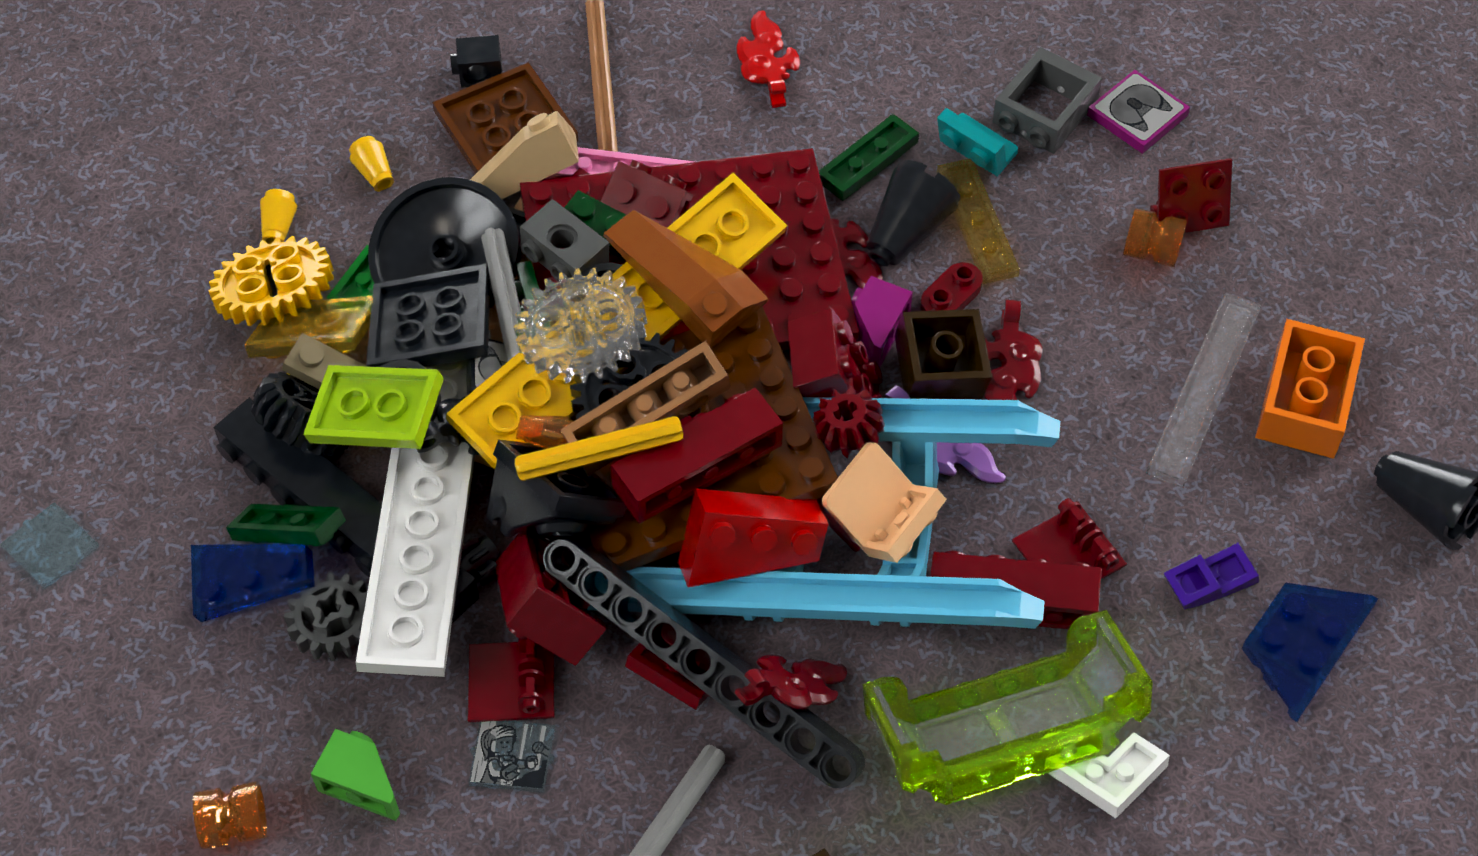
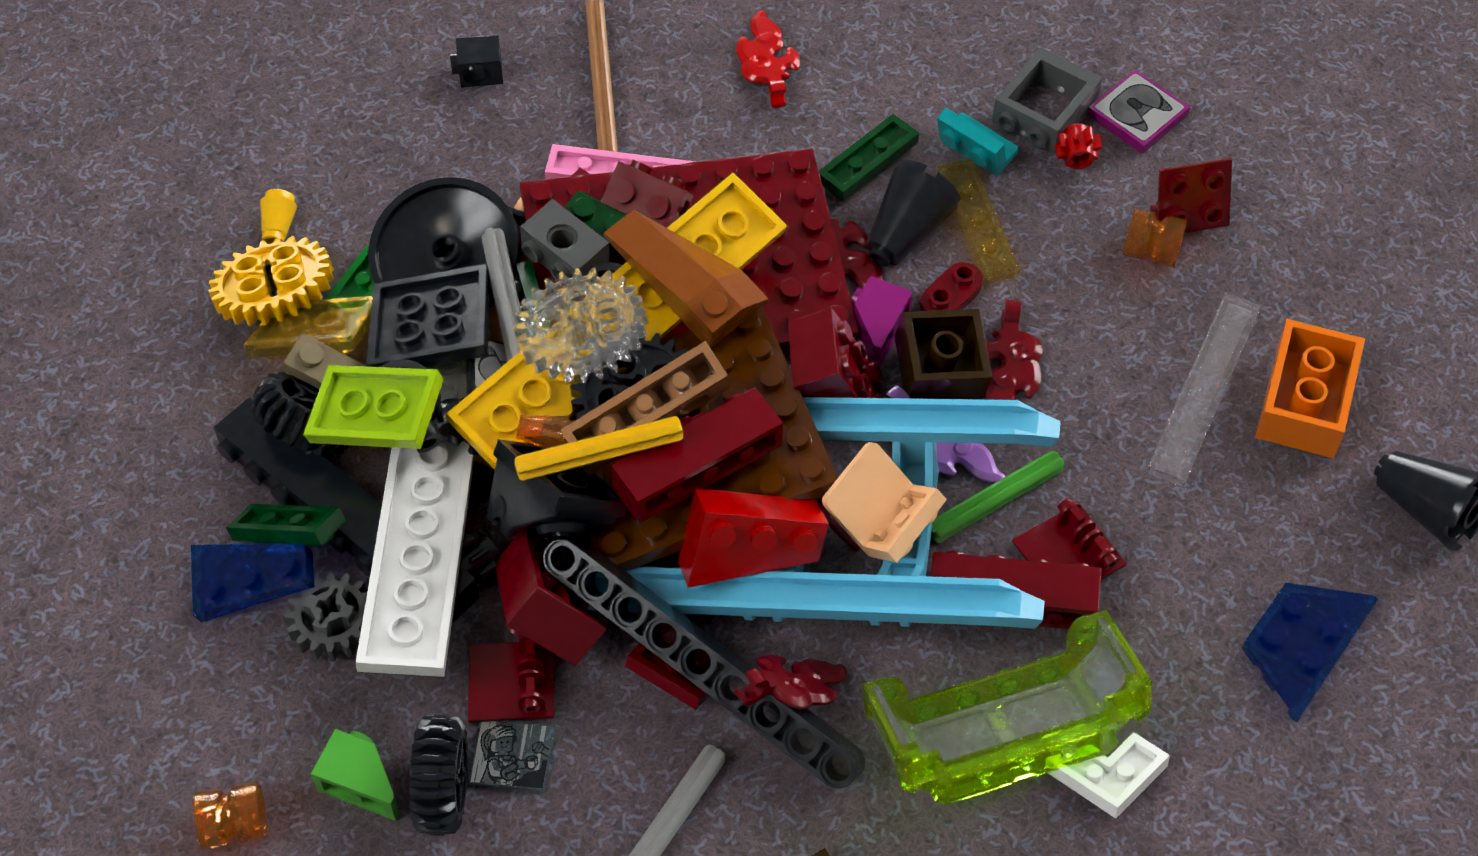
(49, 545): clear light blue piece -> none
(371, 162): yellow cone -> none
(438, 774): none -> black gear
(494, 111): reddish brown plate -> none
(531, 155): tan wedge -> none
(848, 421): dark red gear -> none
(996, 496): none -> bright green axle
(1078, 146): none -> red gear
(1211, 578): dark purple slope -> none

